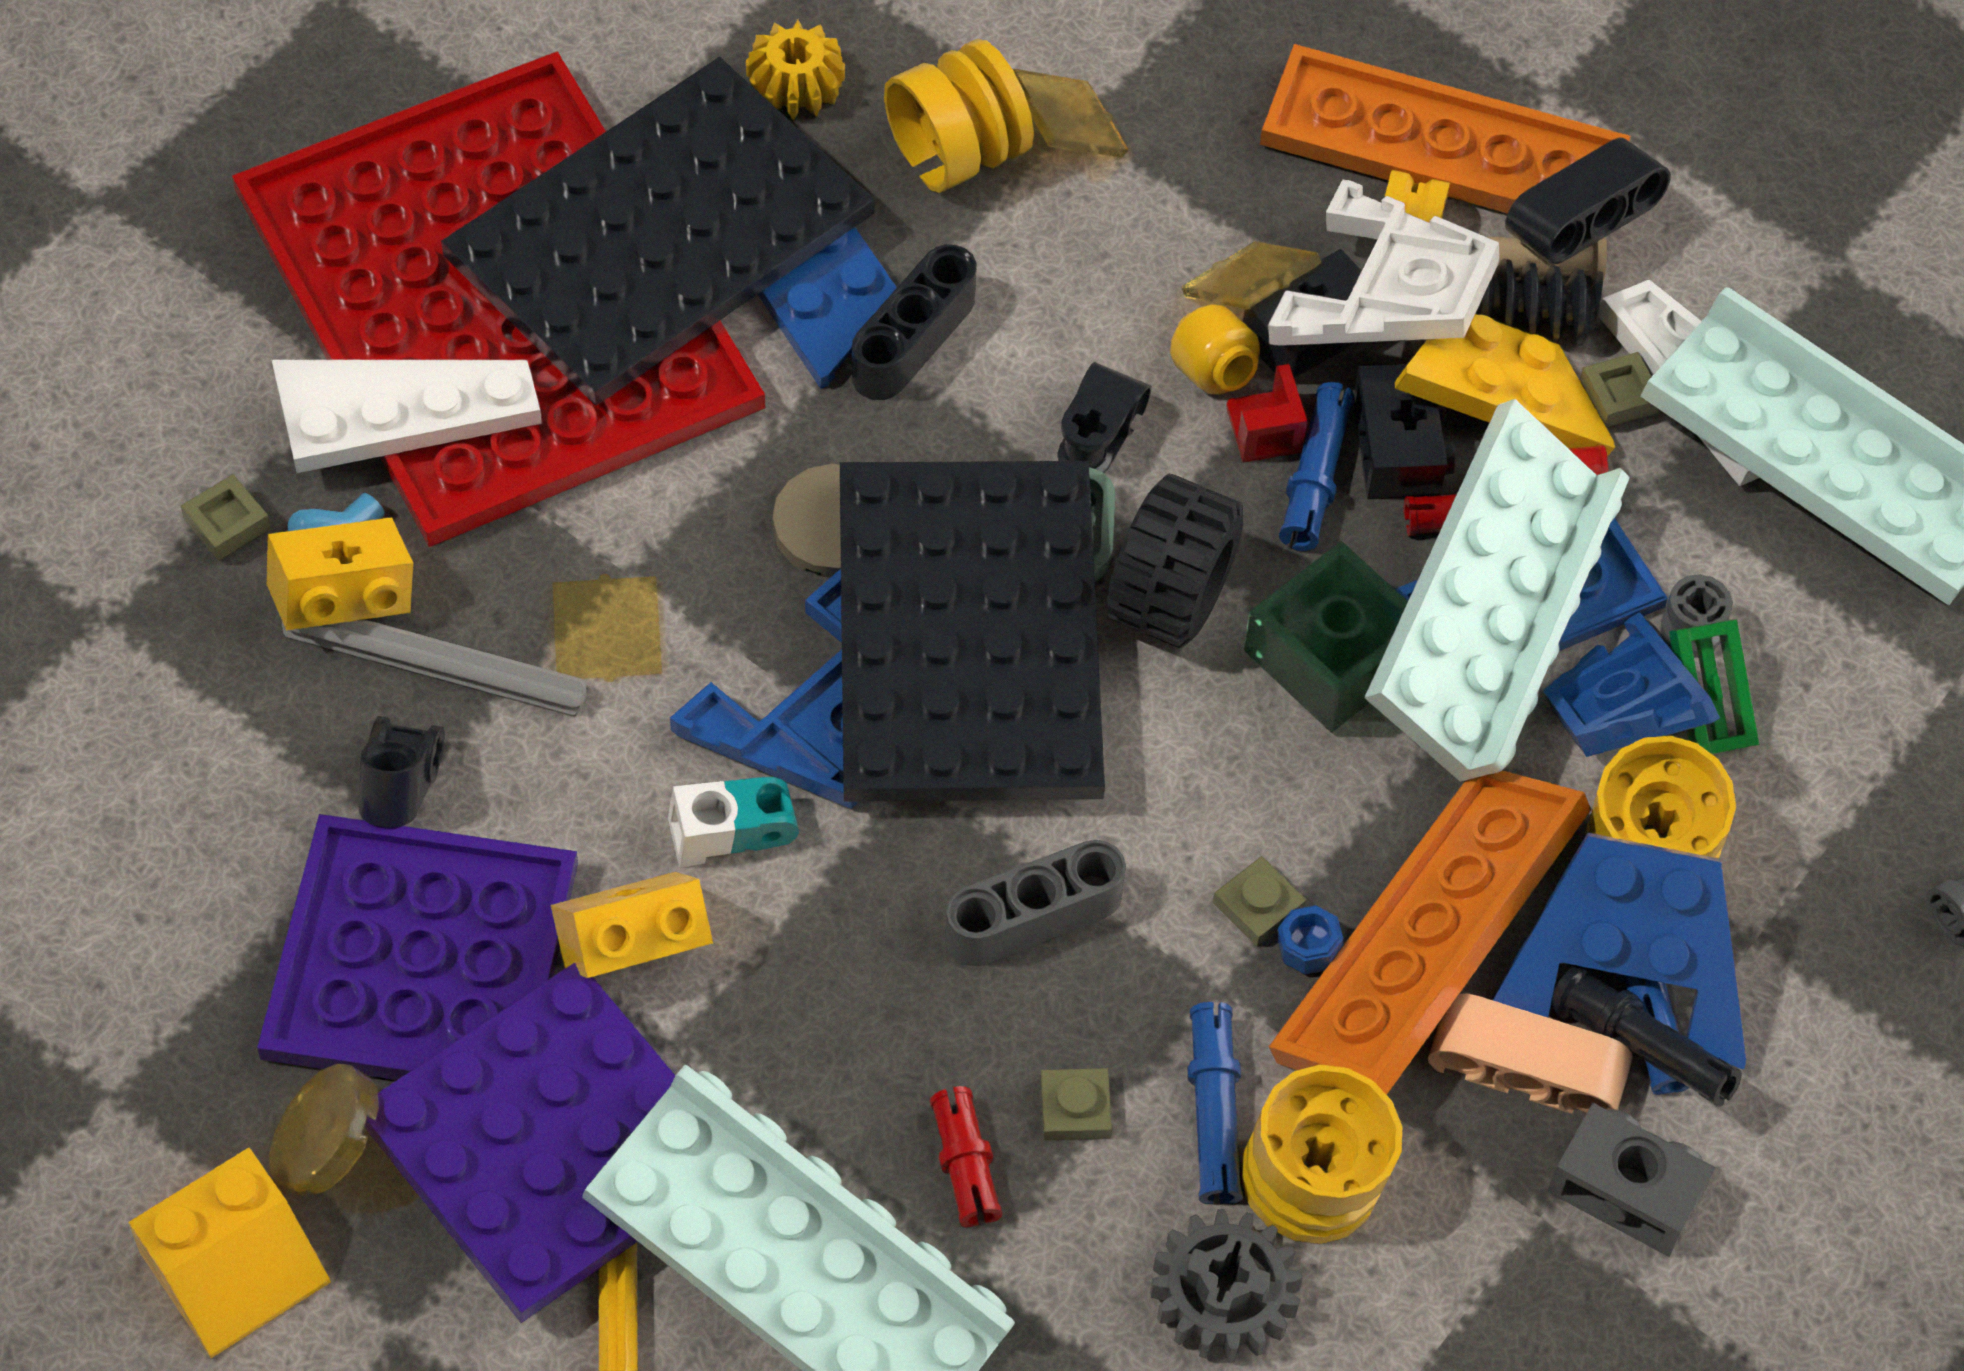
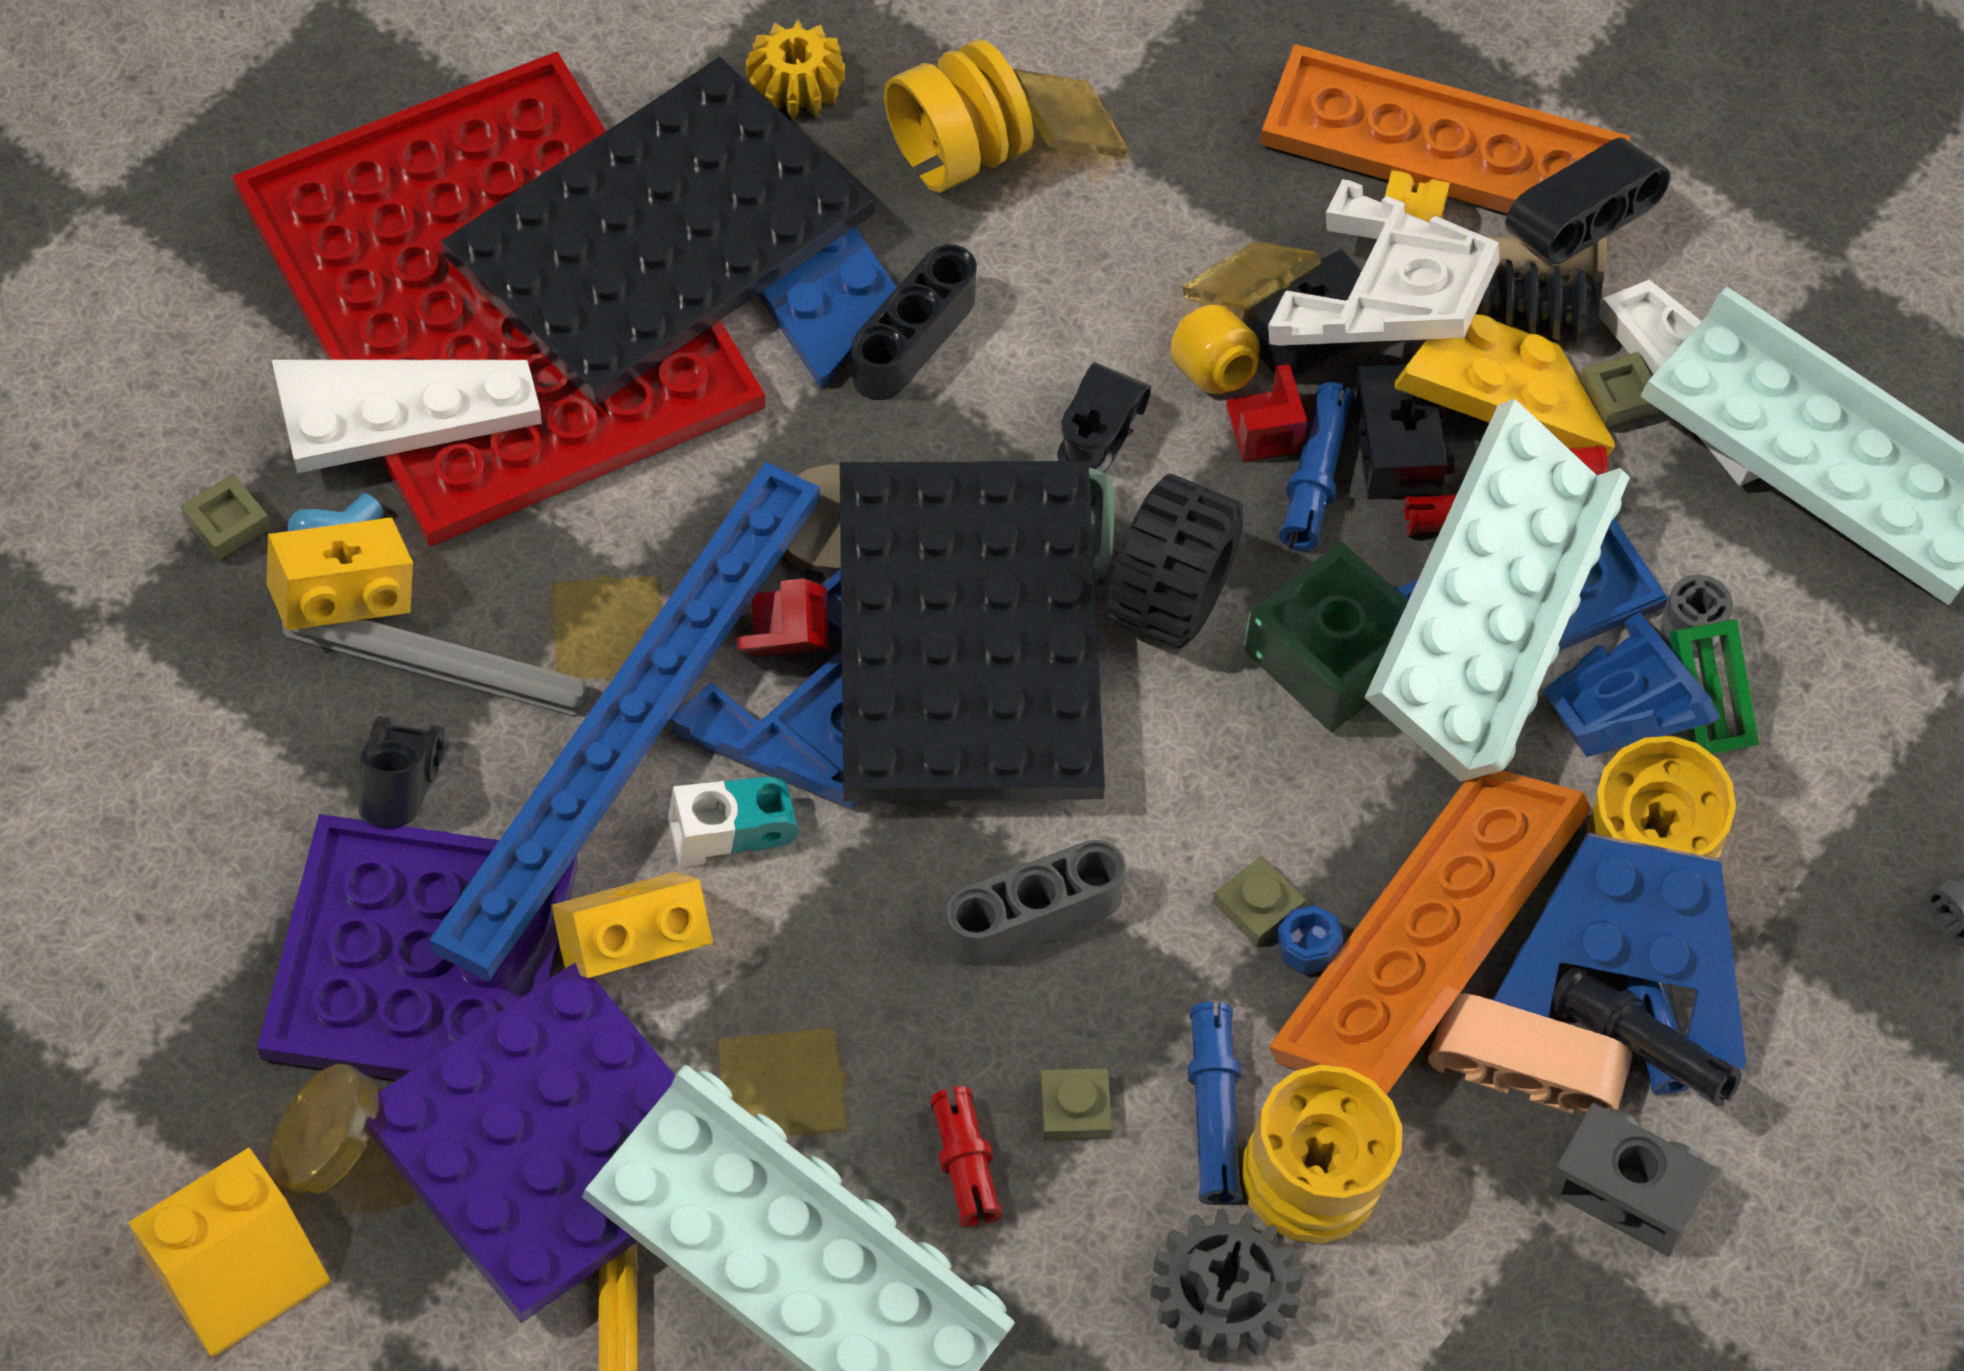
(624, 723): none -> blue plate
(787, 1079): none -> clear yellow piece
(789, 620): none -> red panel

